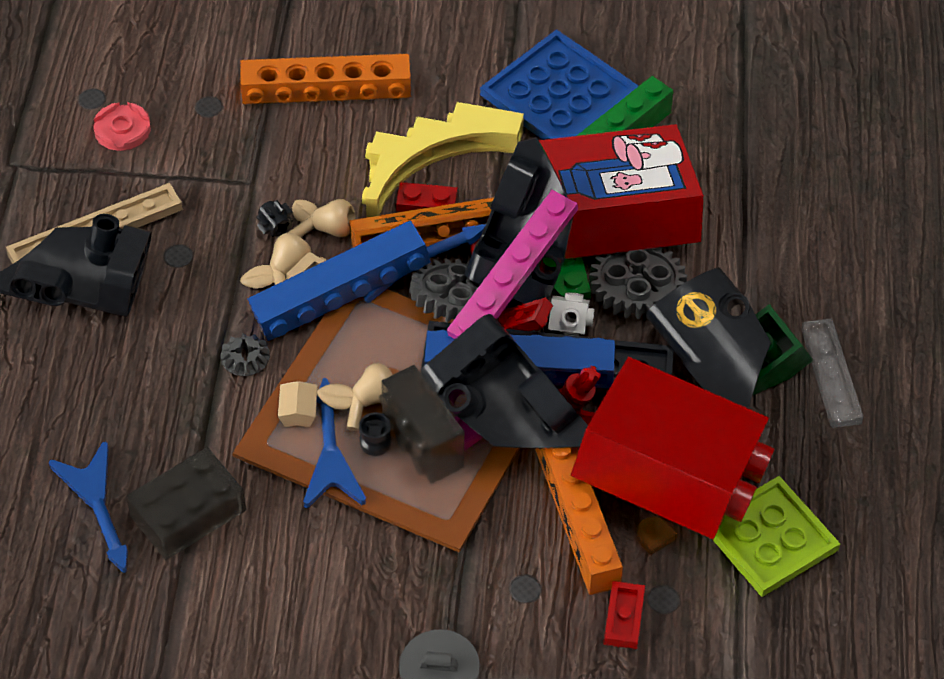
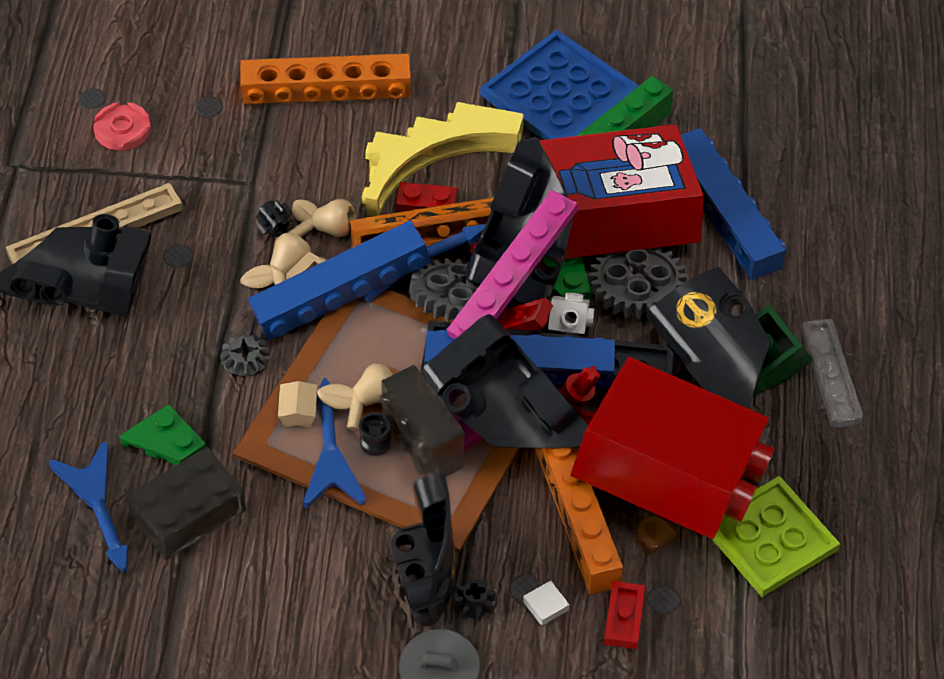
(164, 437): none -> green wing
(431, 559): none -> black panel
(475, 599): none -> black gear
(546, 603): none -> white tile
(732, 210): none -> blue brick

